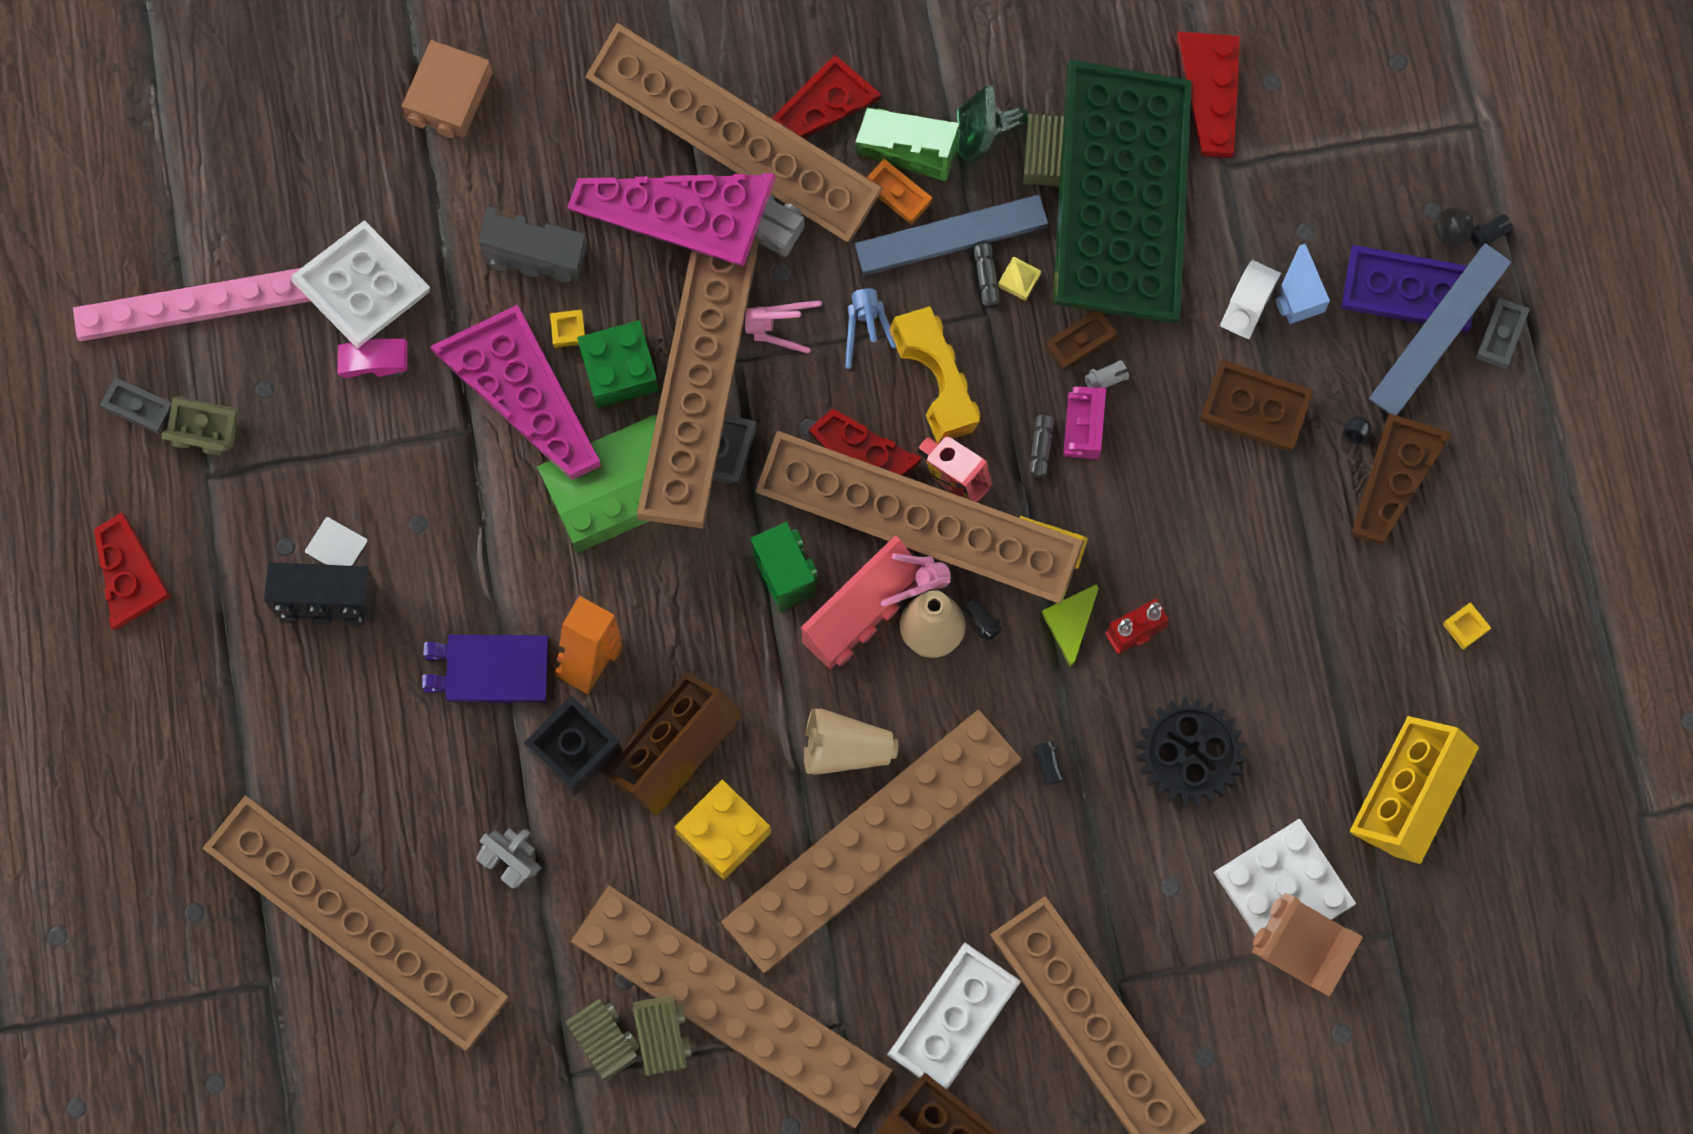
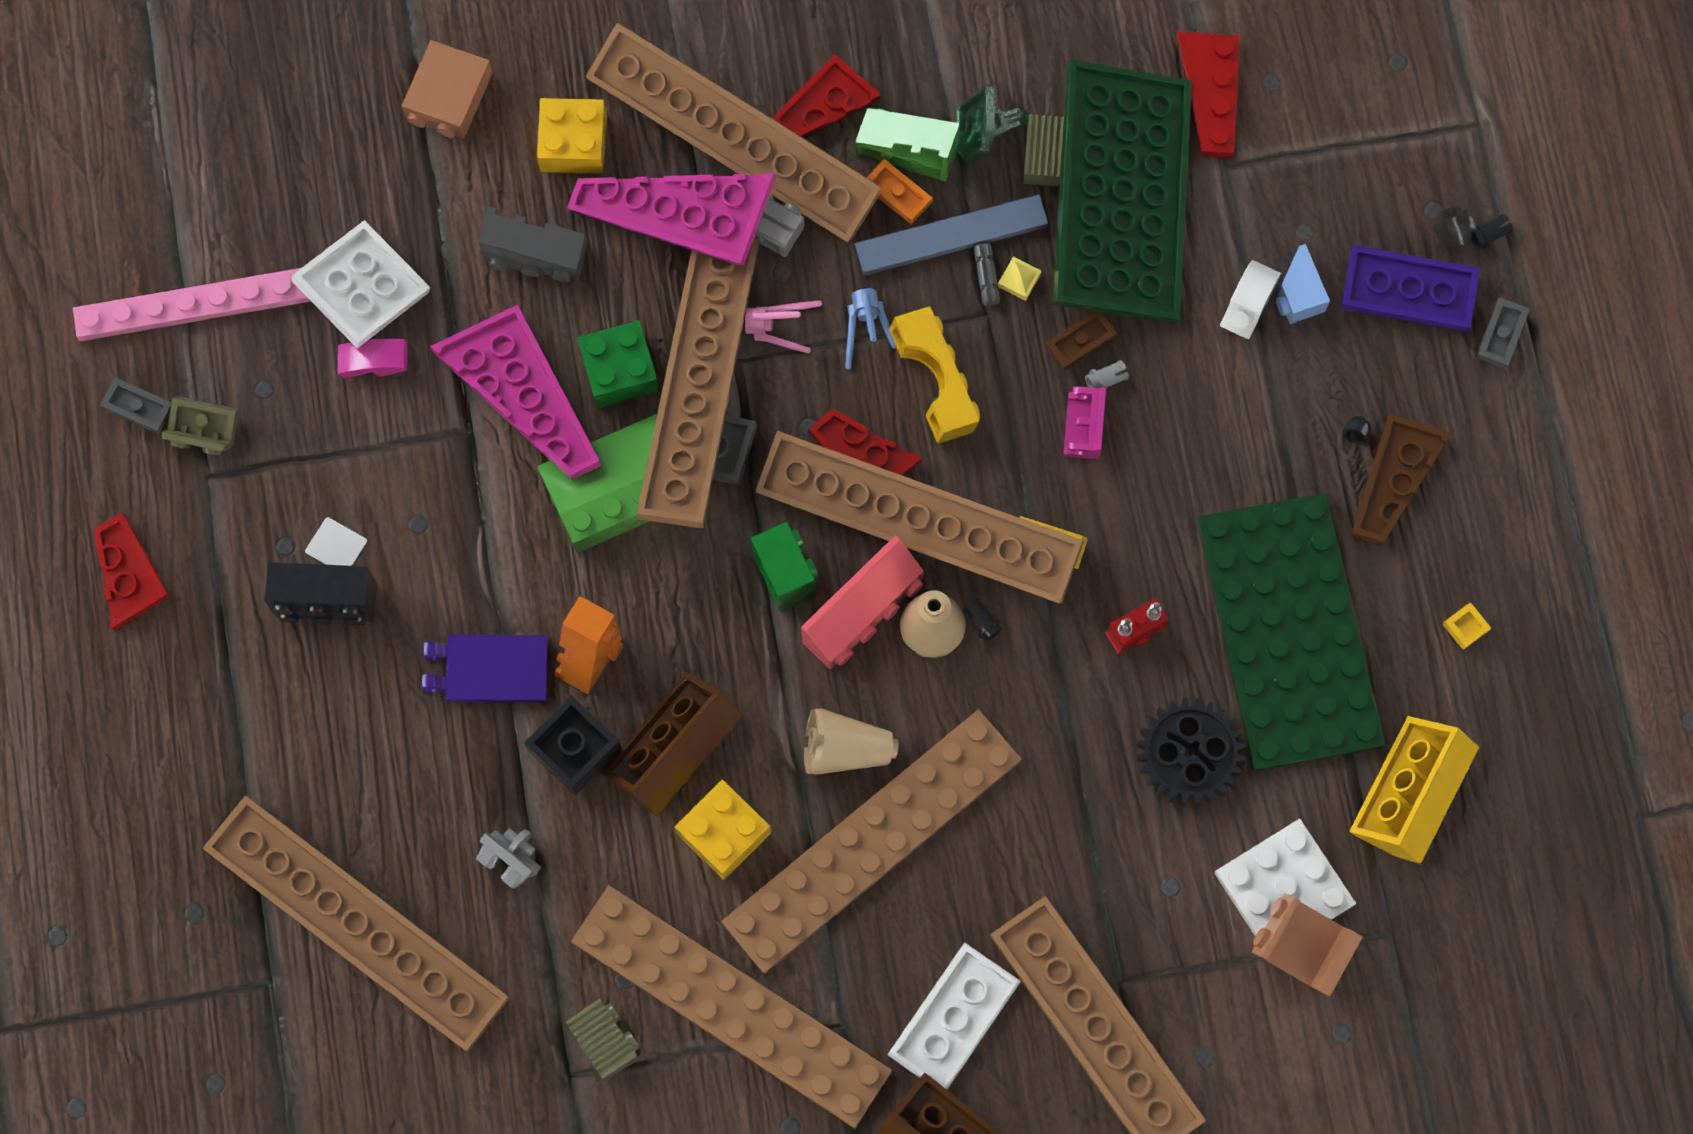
(567, 327): yellow plate -> none
(571, 136): none -> yellow brick
(661, 1035): olive brick -> none
(928, 577): bright pink plant -> none
(956, 468): coral torso -> none
(1041, 446): dark grey axle -> none
(1049, 763): black pin -> none
(1070, 620): lime tile -> none
(1256, 405): reddish brown plate -> none
(1290, 632): none -> dark green plate
(1439, 330): sand blue tile -> none

